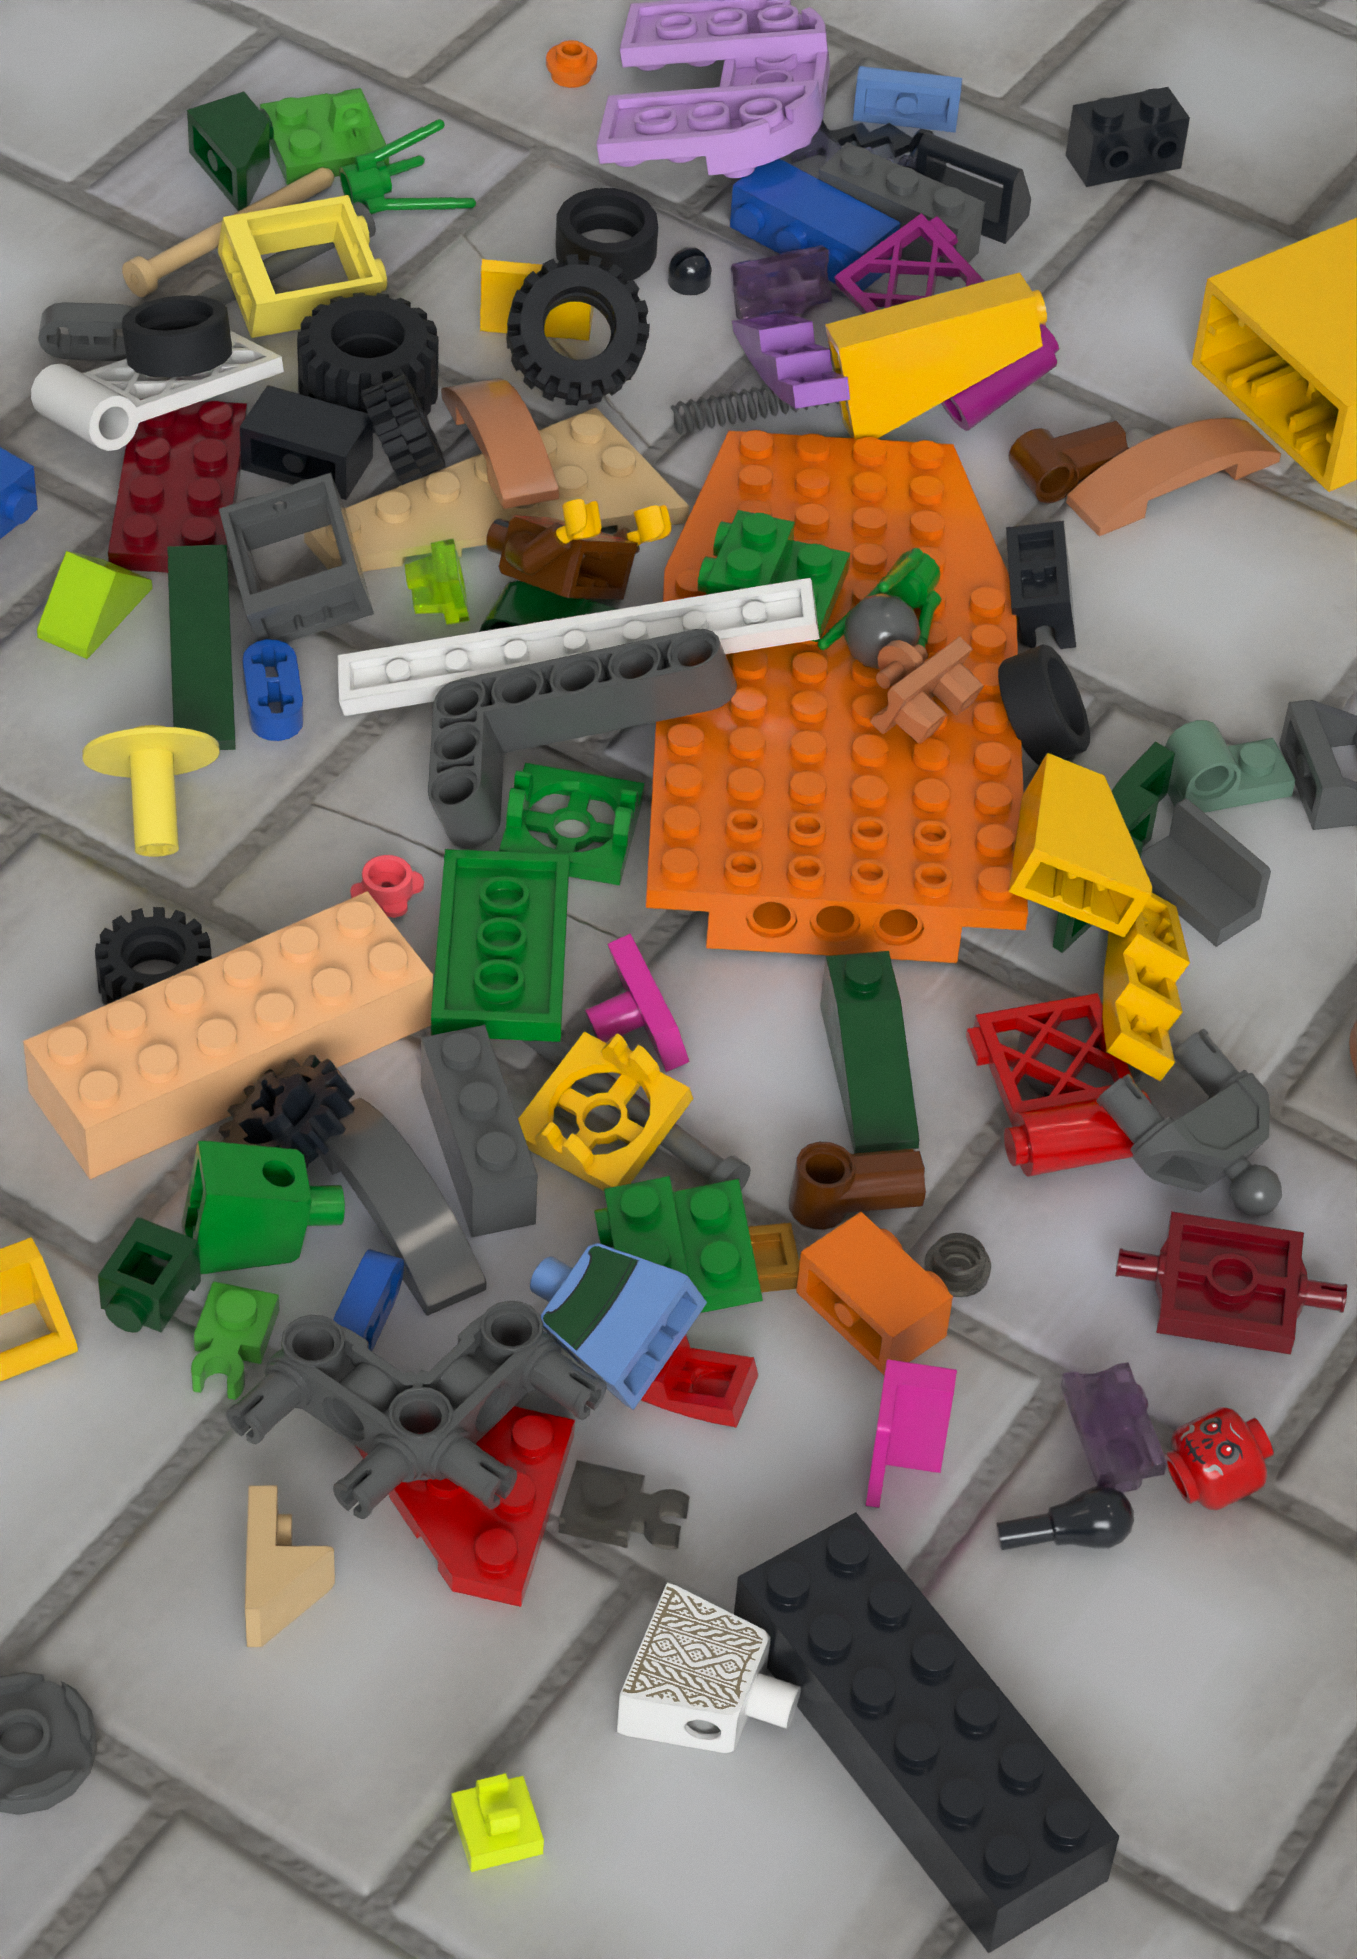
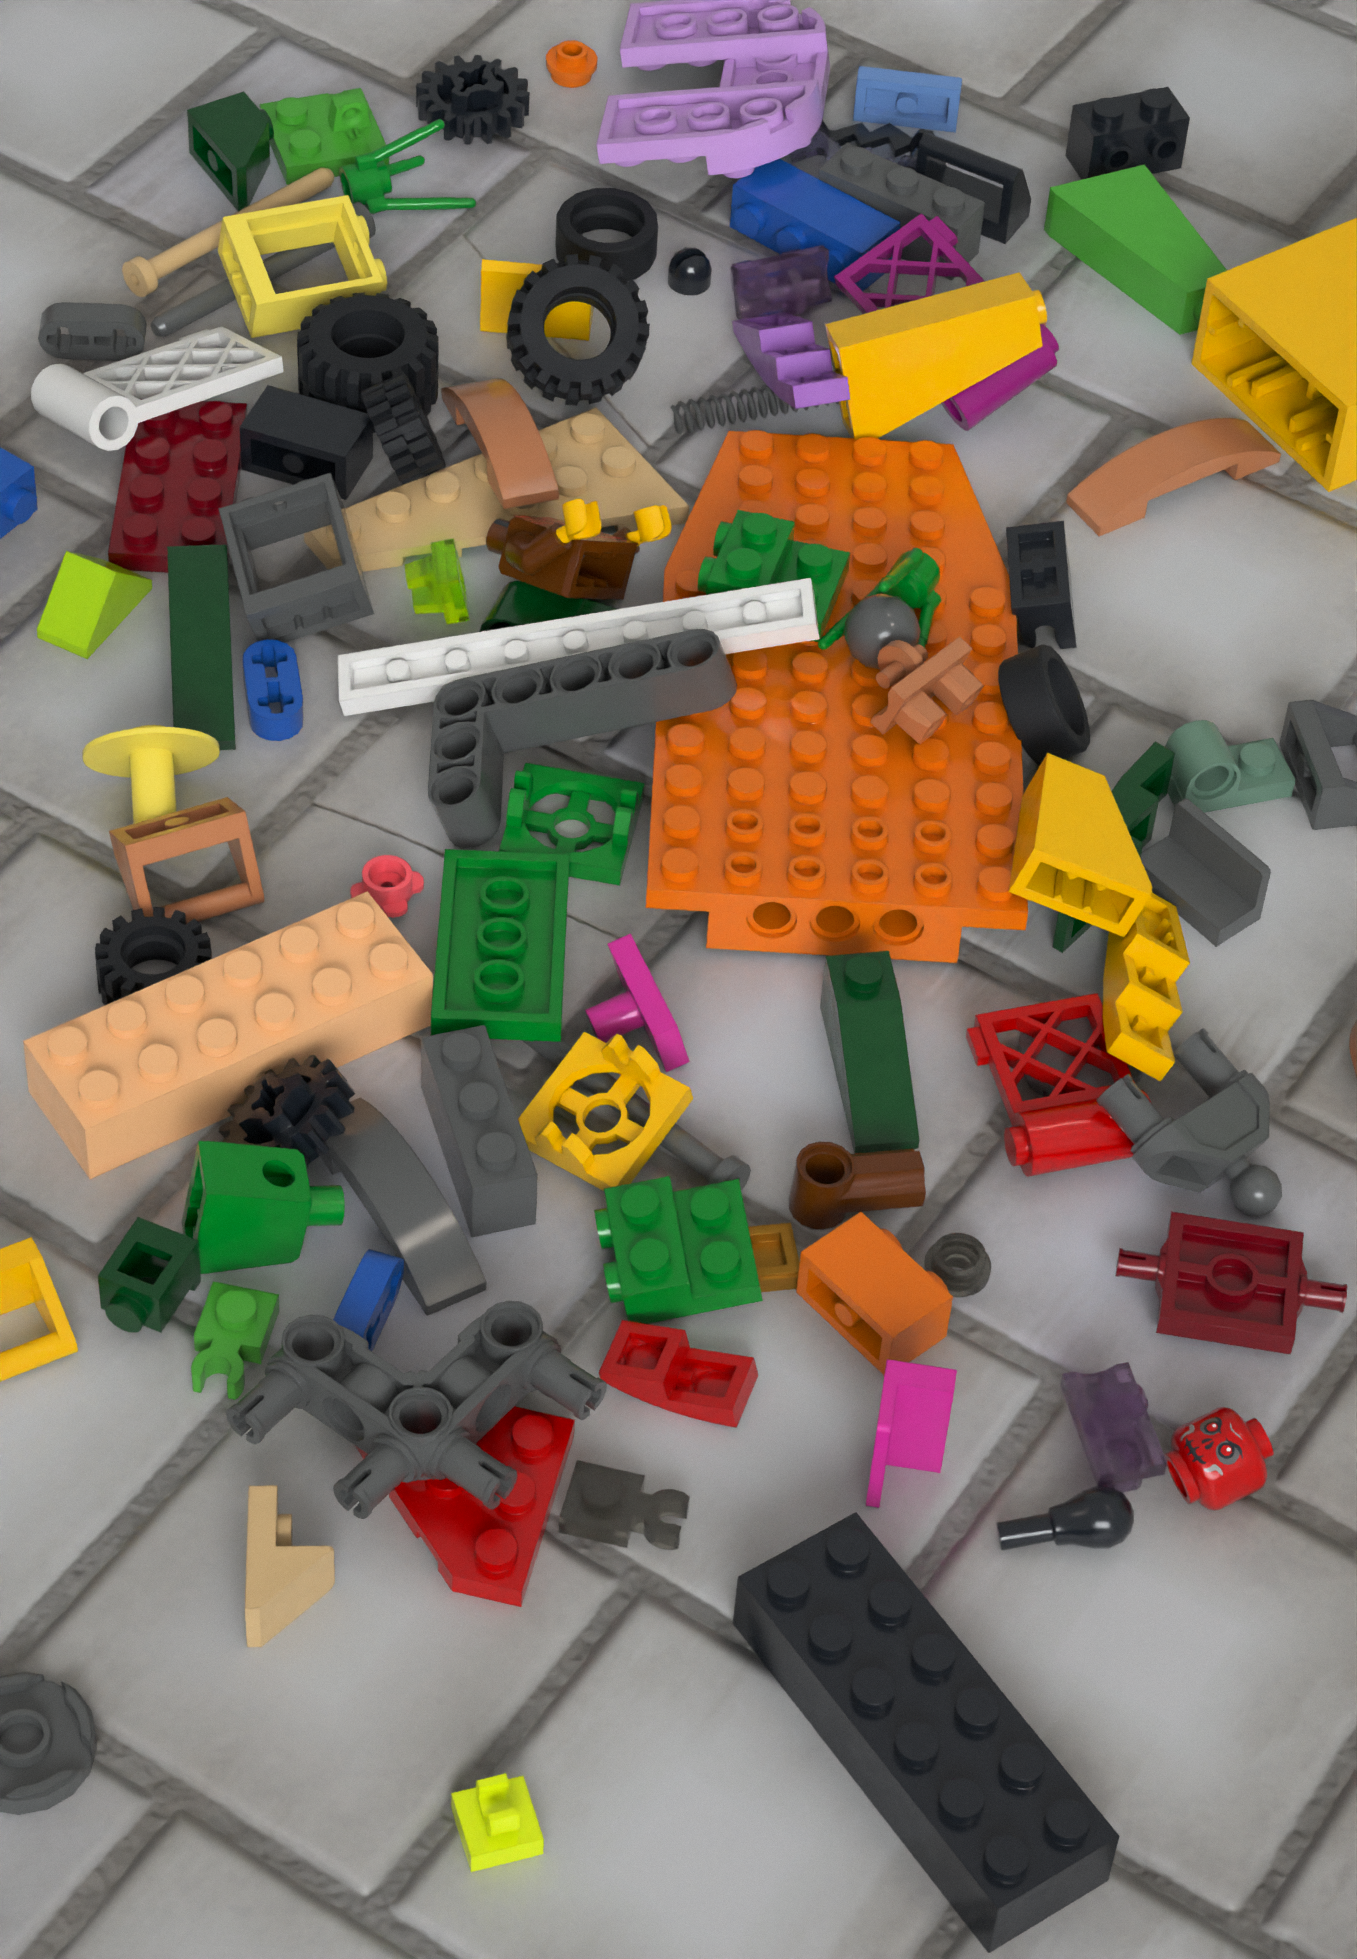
(177, 336): black tyre -> none
(181, 834): none -> nougat tile
(473, 99): none -> black gear
(617, 1315): medium blue torso -> none
(701, 1677): white torso -> none
(1057, 464): reddish brown piece -> none
(1136, 241): none -> bright green slope

